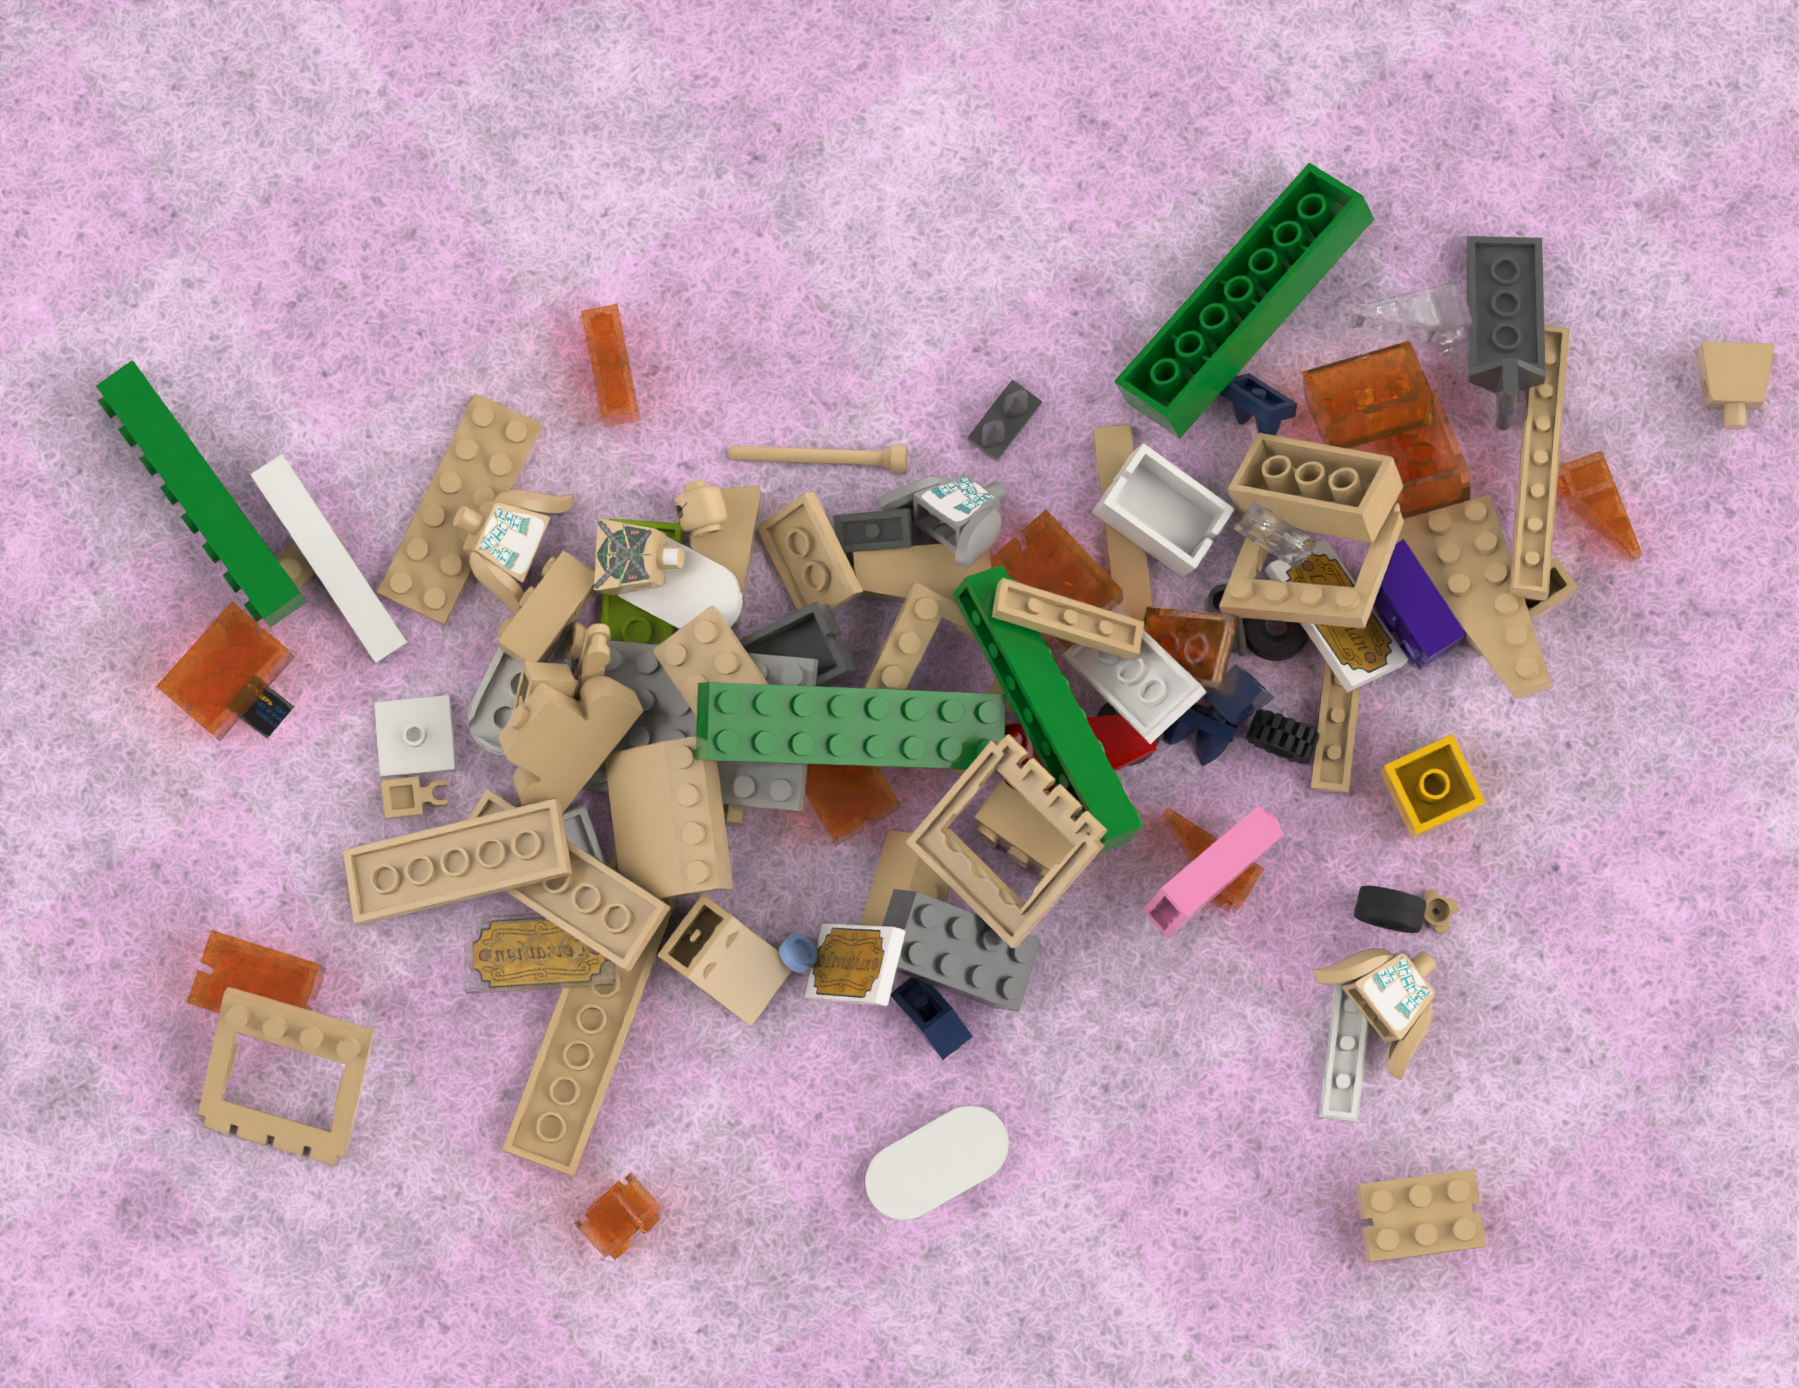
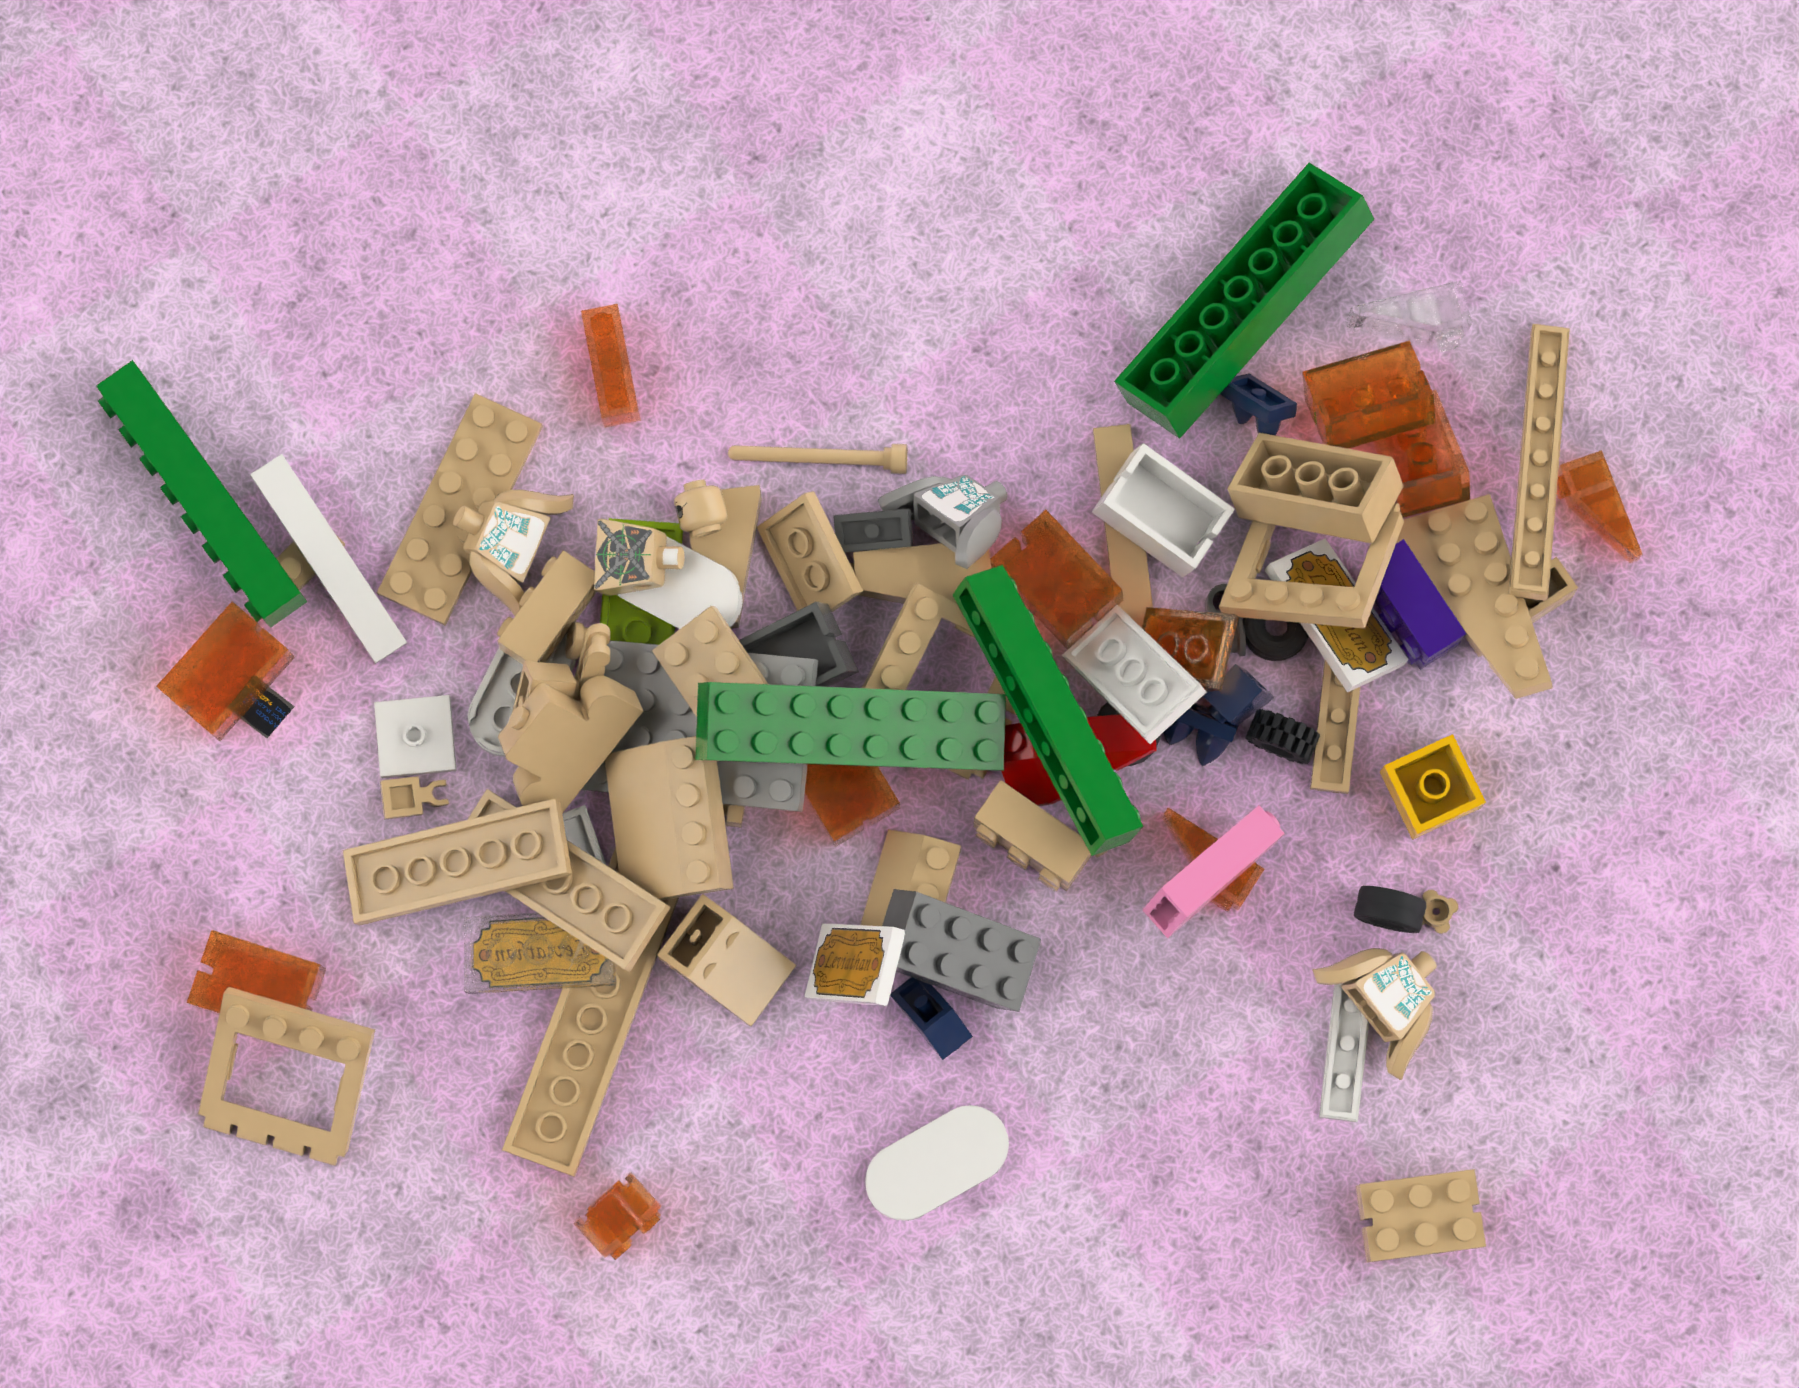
(798, 953): light blue tile -> none
(971, 876): tan hinge -> none
(1004, 420): dark grey tile -> none
(1068, 619): tan plate -> none
(1275, 535): clear plate -> none
(1506, 318): dark grey hinge -> none
(1734, 378): tan torso -> none

